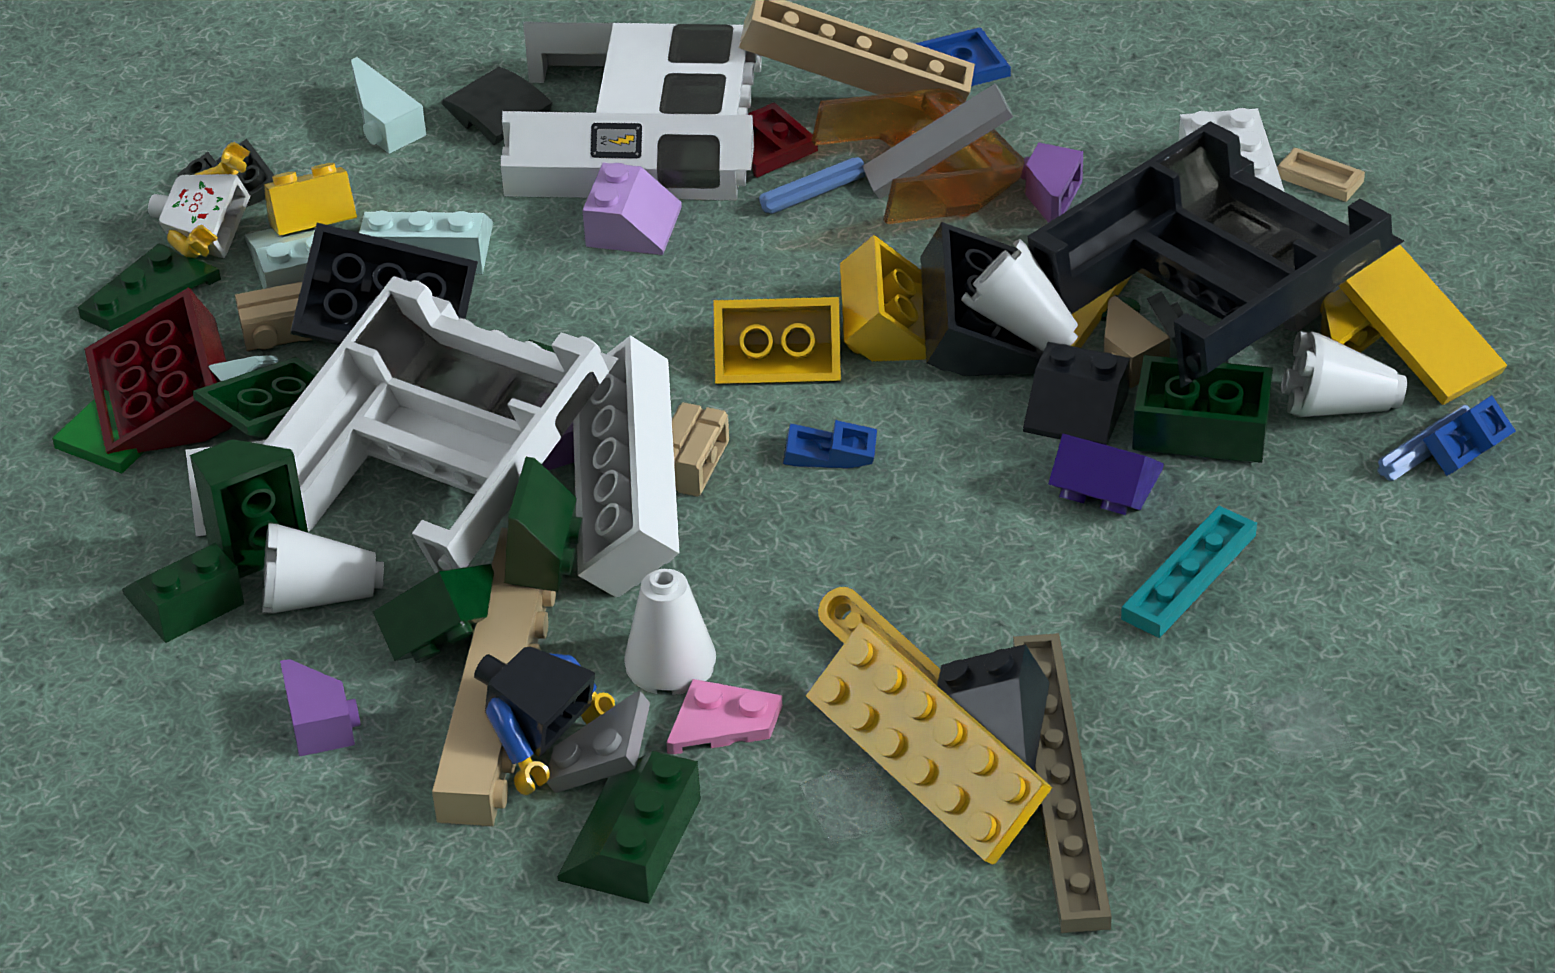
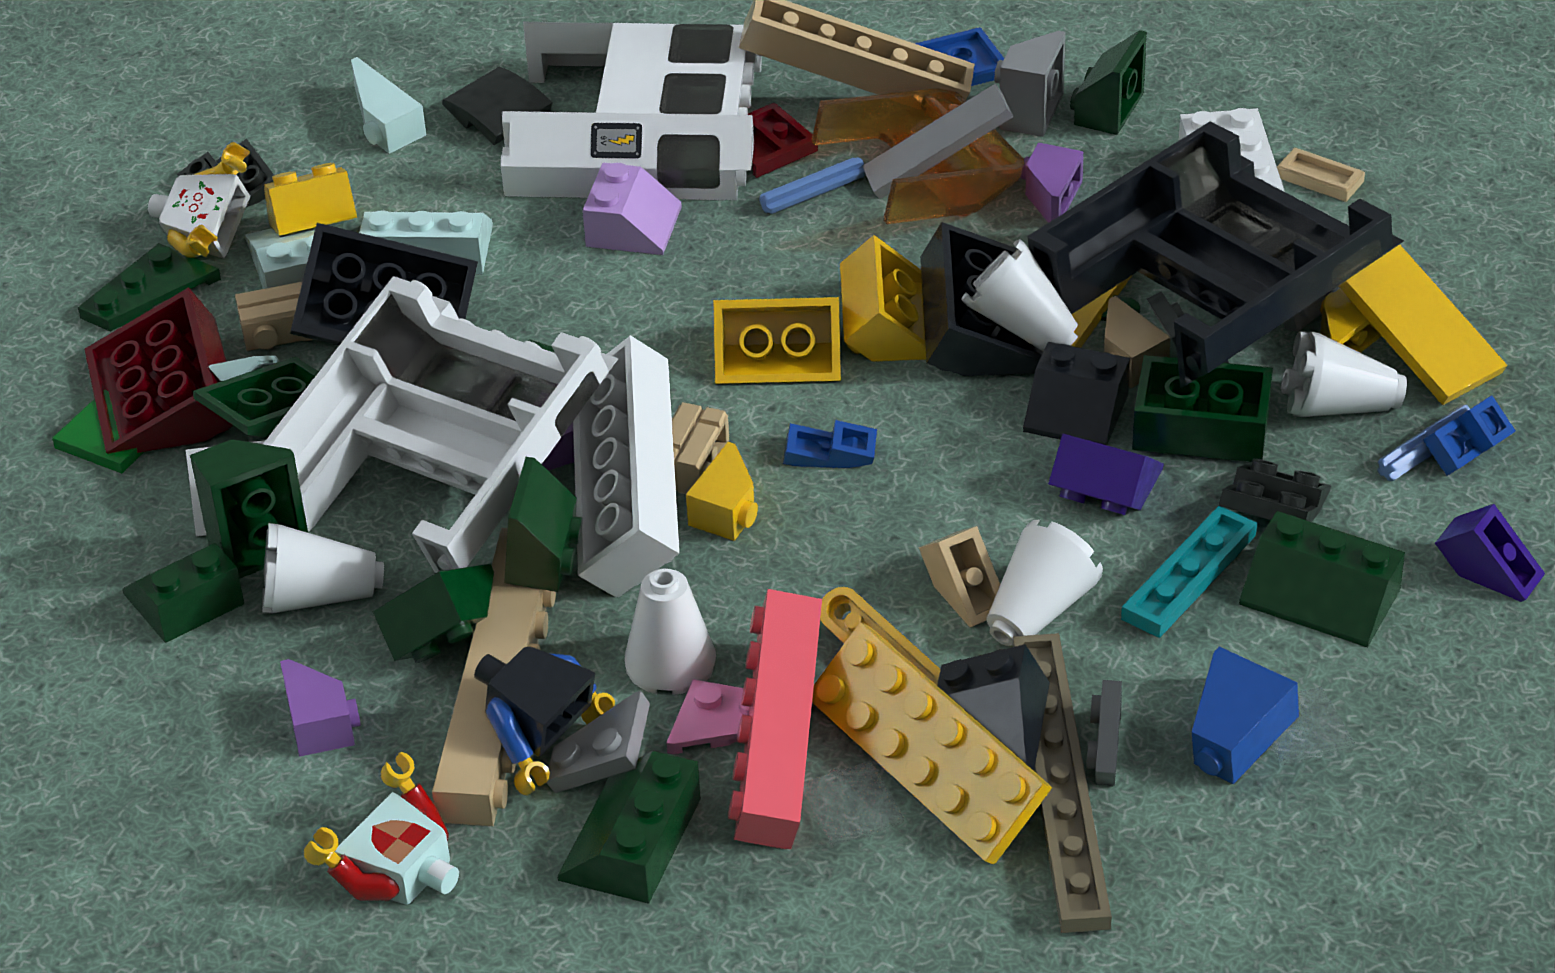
(394, 848): none -> torso
(723, 496): none -> yellow slope
(777, 720): none -> coral brick
(963, 573): none -> tan slope
(1032, 82): none -> light grey slope
(1041, 581): none -> white cone
(1107, 713): none -> dark grey wing
(1112, 86): none -> dark green slope
(1240, 714): none -> blue slope
(1264, 491): none -> pearl dark grey slope
(1323, 578): none -> dark green slope
(1490, 553): none -> dark purple slope

